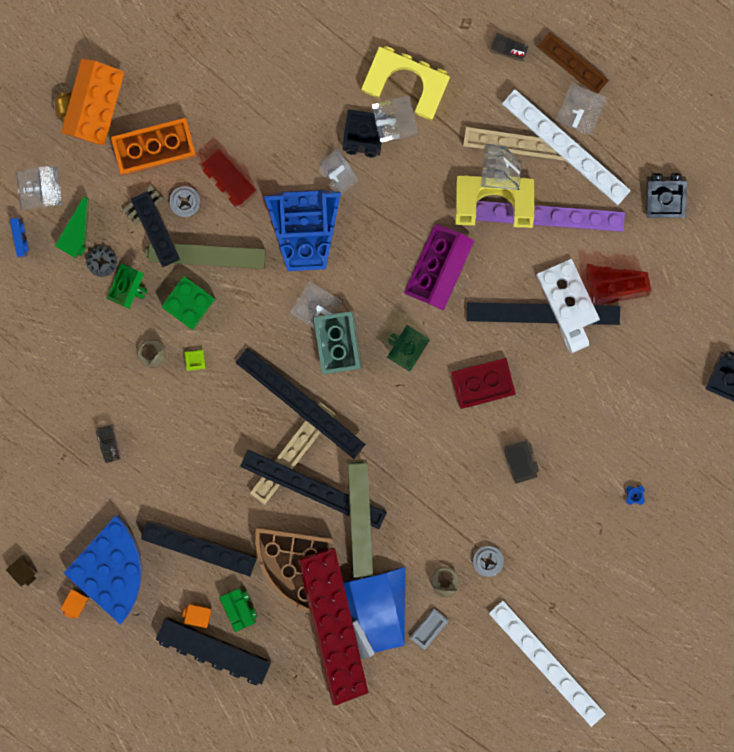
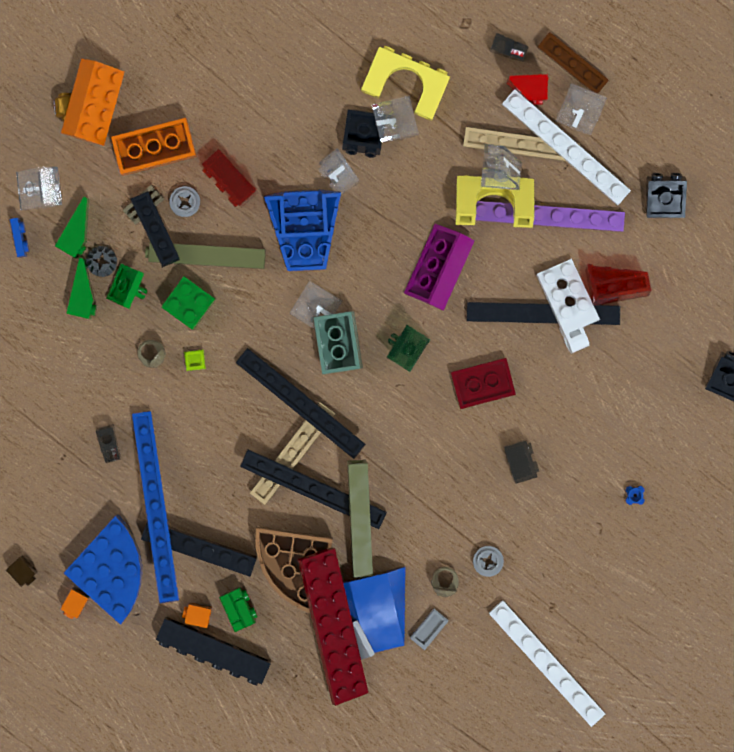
(82, 296): none -> green slope
(155, 507): none -> blue plate
(531, 87): none -> red slope

